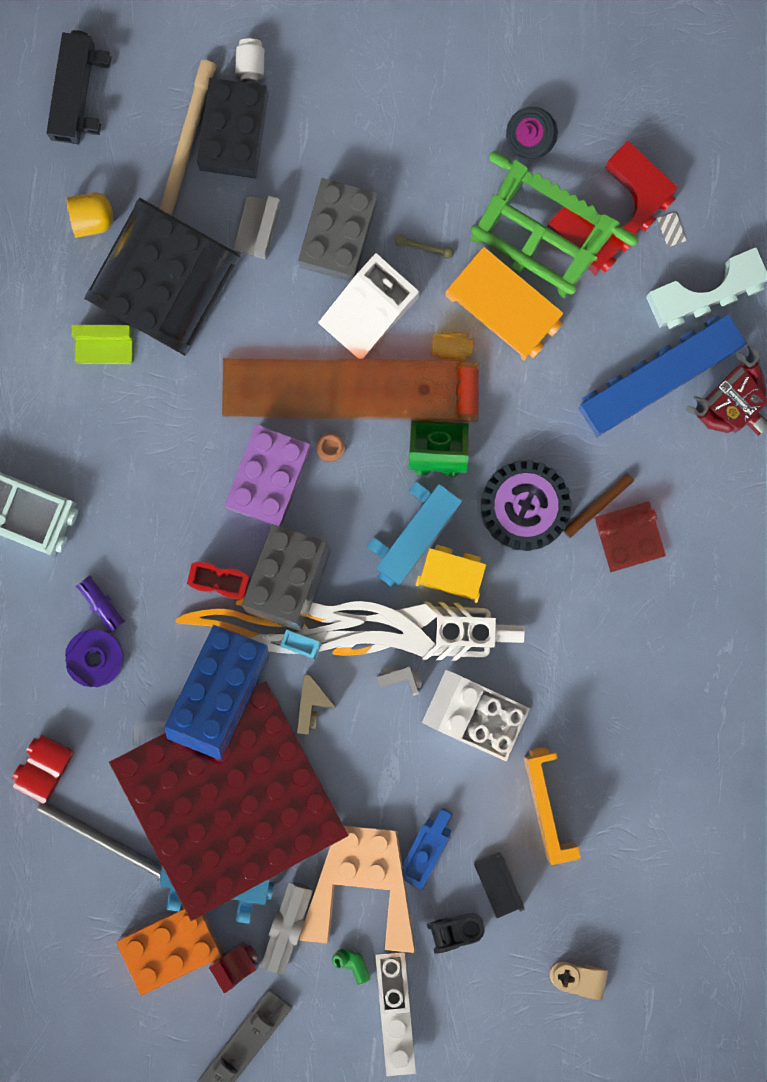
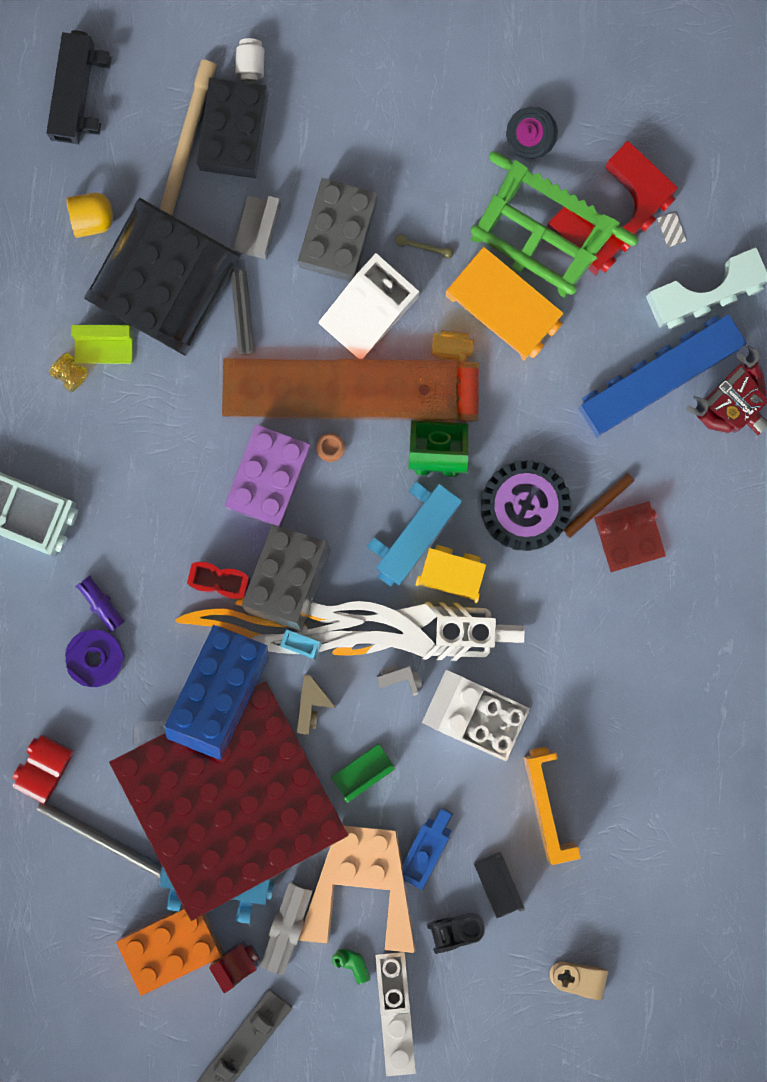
(68, 372): none -> clear yellow wheel
(242, 312): none -> dark grey axle
(363, 773): none -> green panel

